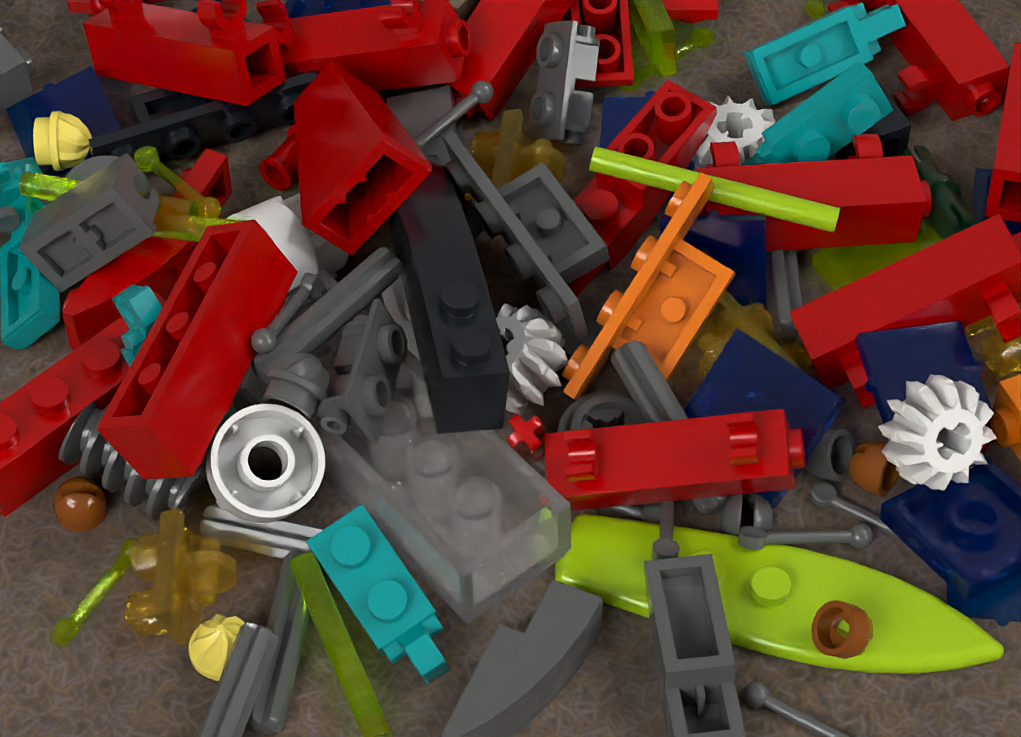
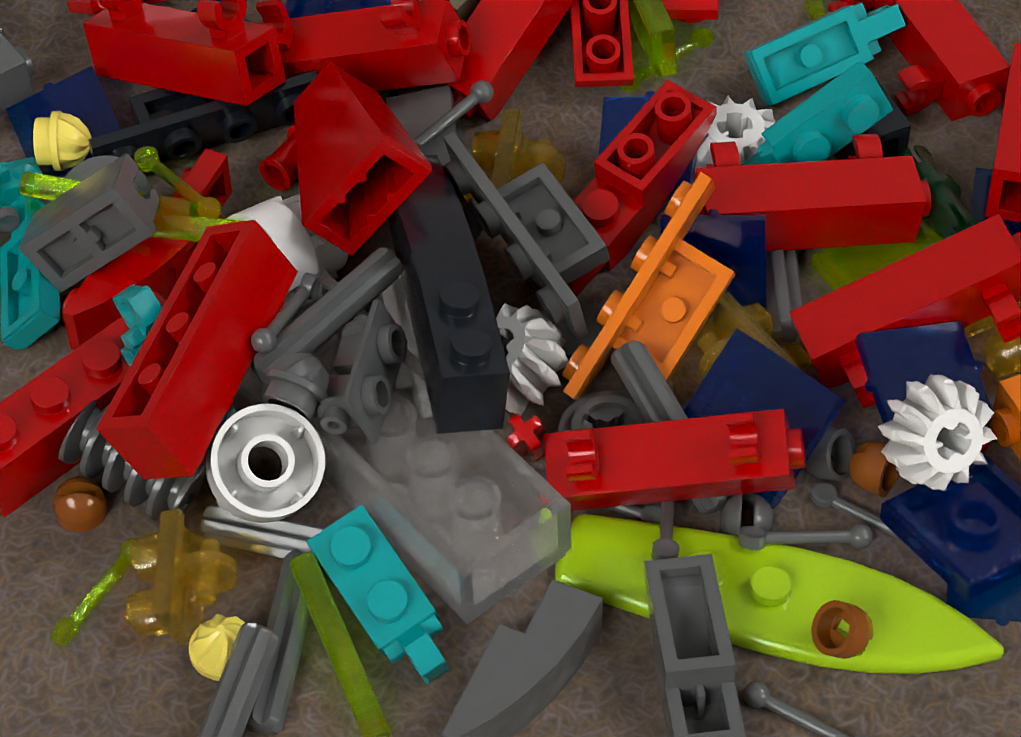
(564, 55): dark grey hinge -> none
(725, 192): lime bar -> none

